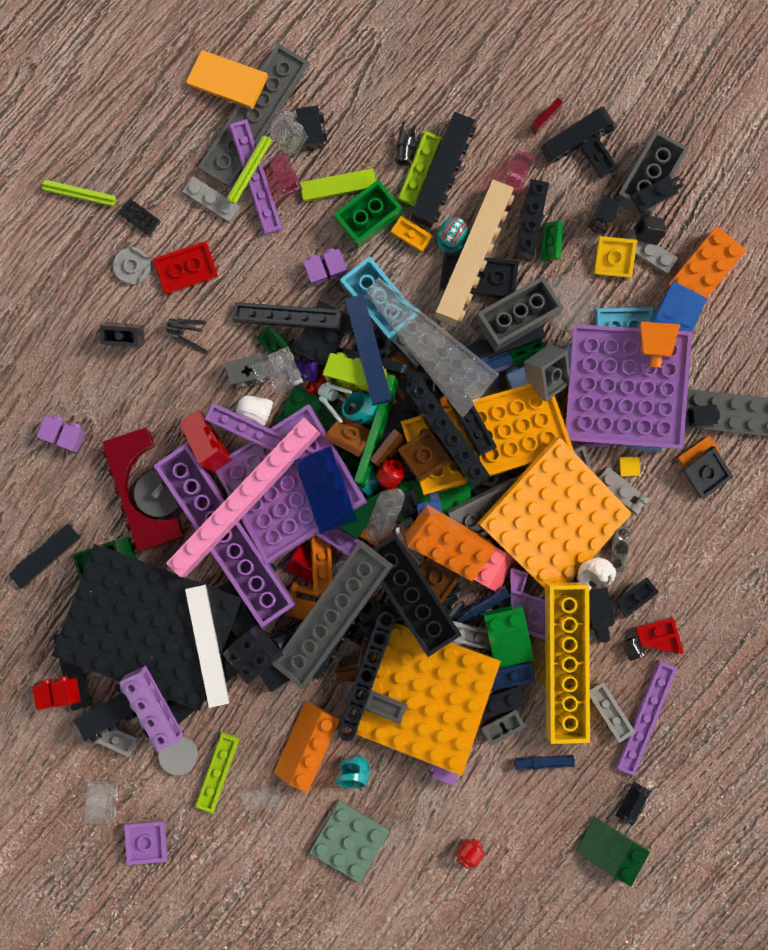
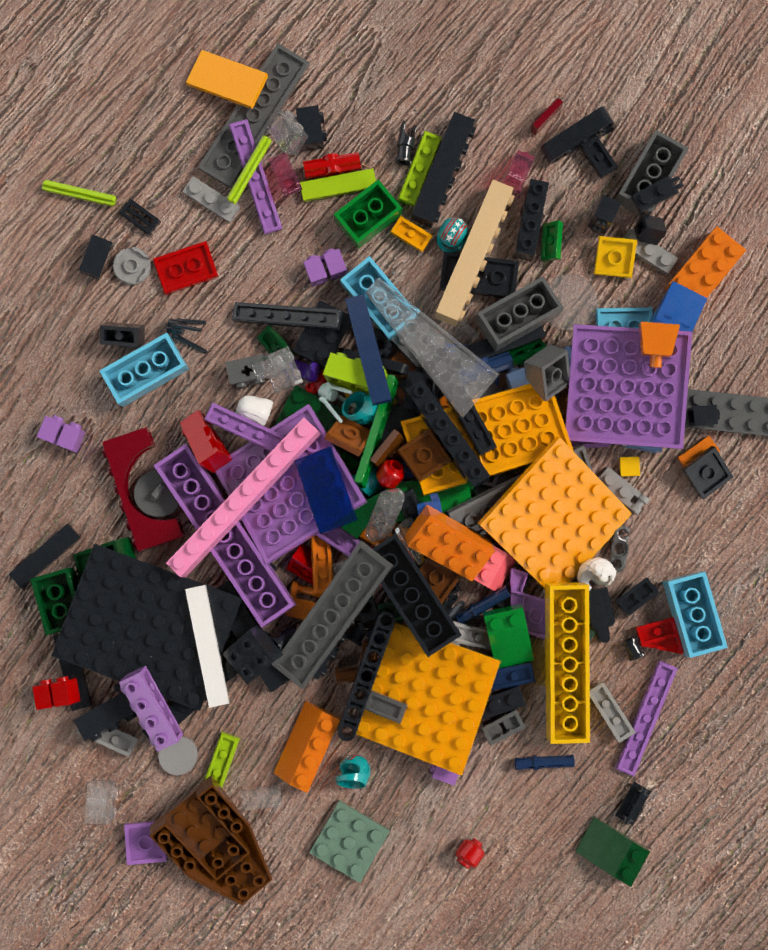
(54, 596): none -> dark green brick
(95, 257): none -> black hinge
(144, 370): none -> medium azure brick
(213, 843): none -> reddish brown wedge
(332, 165): none -> red piece
(695, 614): none -> medium azure brick

